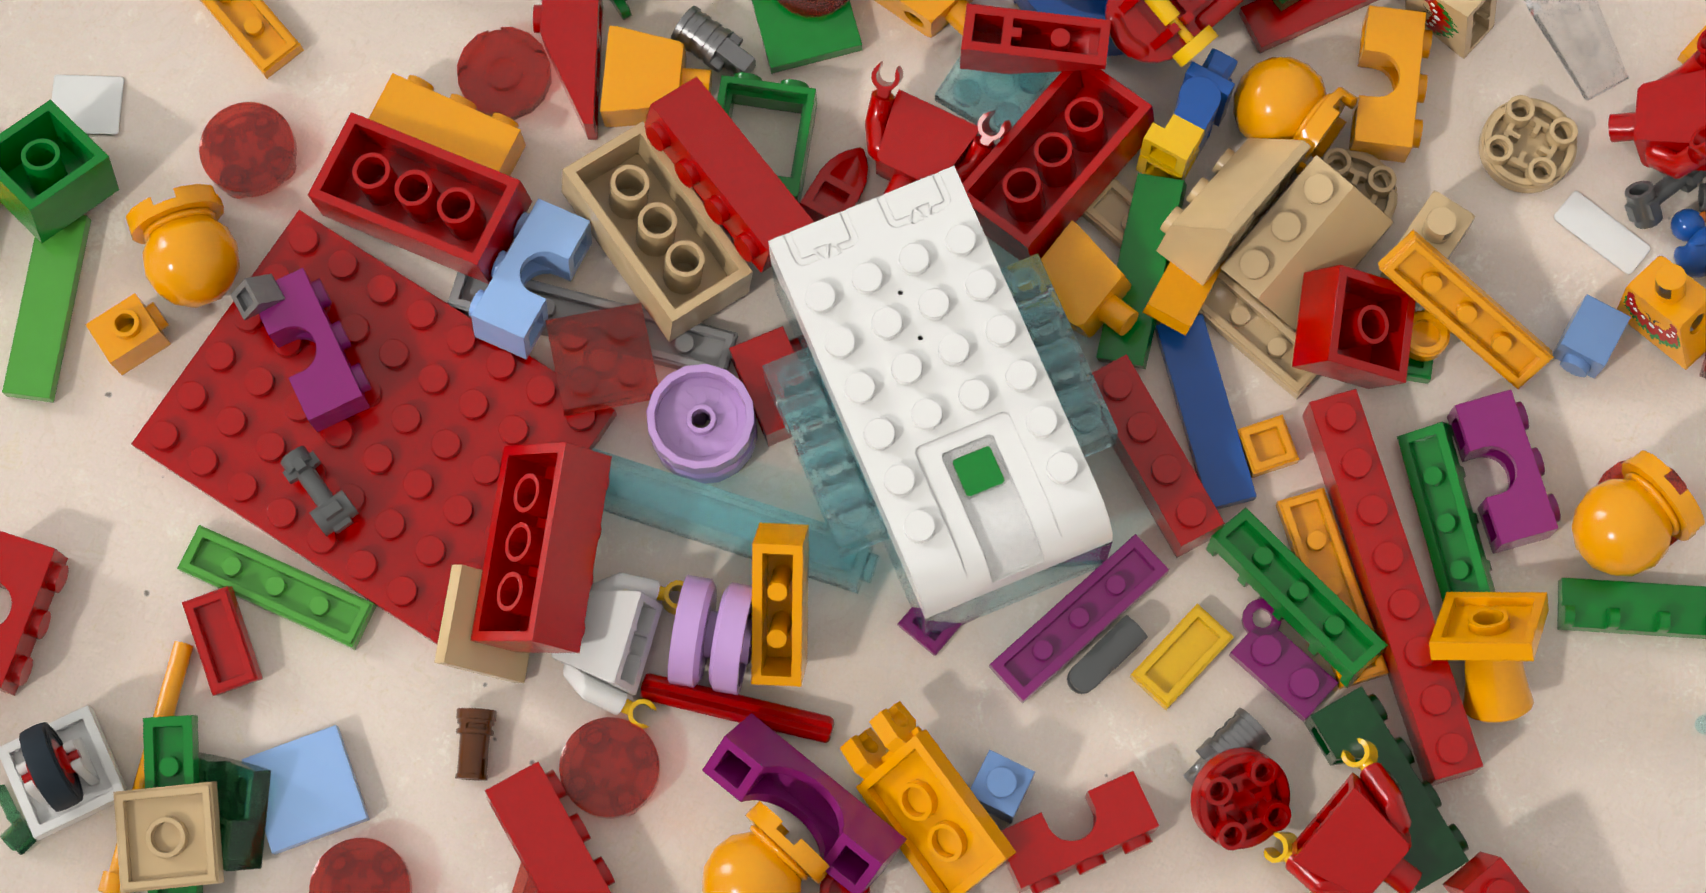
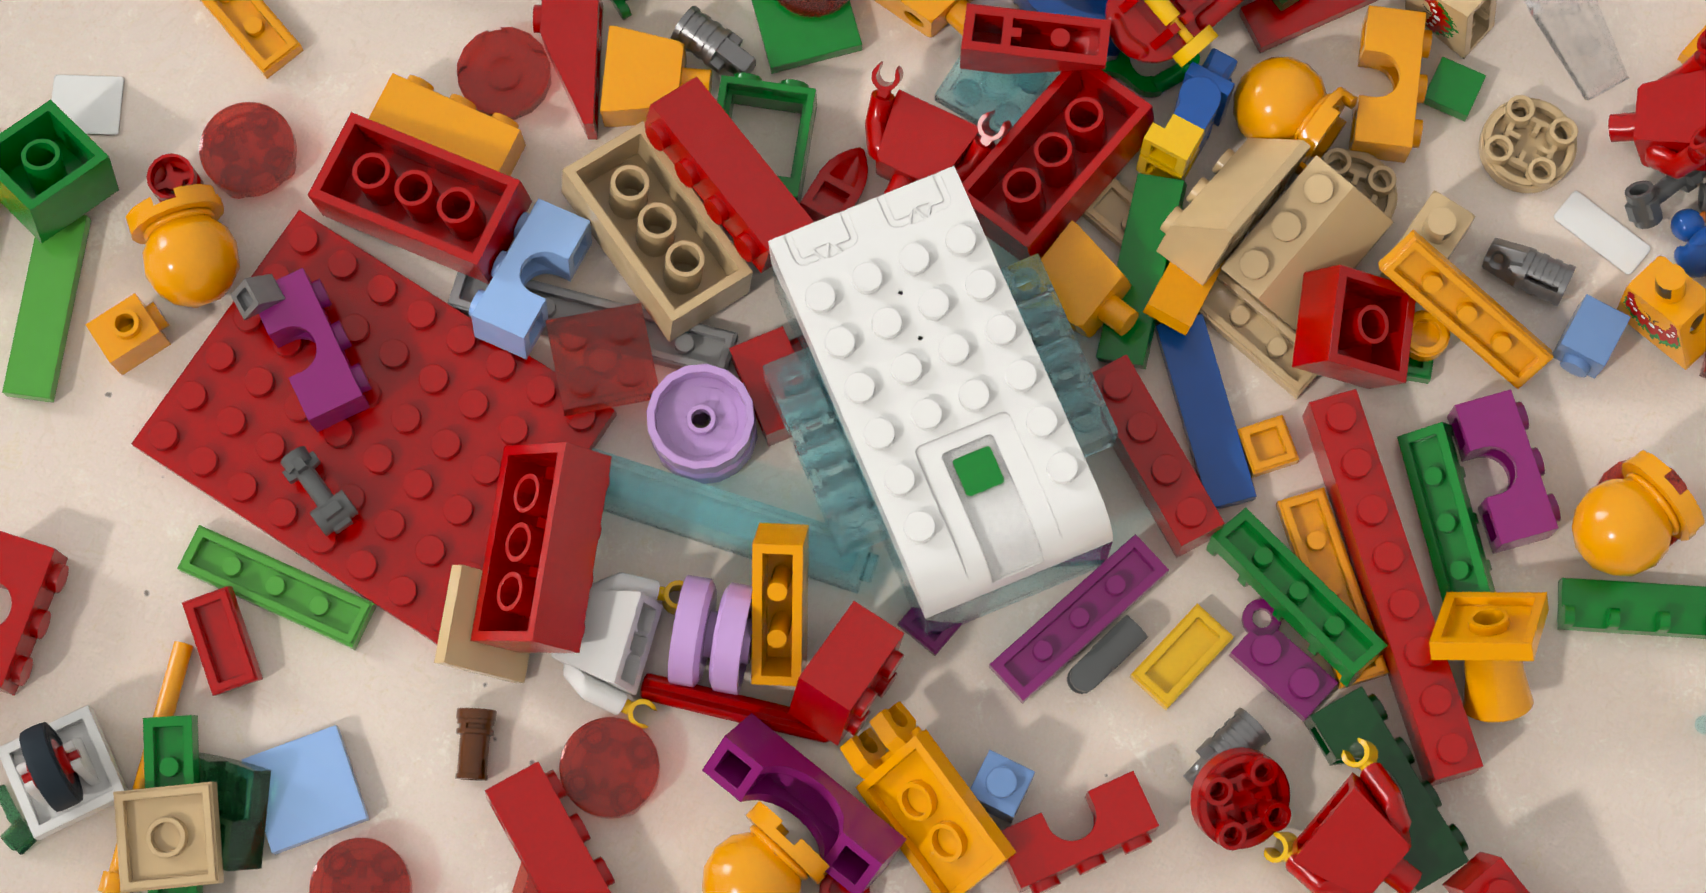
(168, 173): none -> red wheel
(848, 674): none -> red brick
(1147, 85): none -> green helmet
(1453, 89): none -> green tile
(1528, 270): none -> flat silver hinge

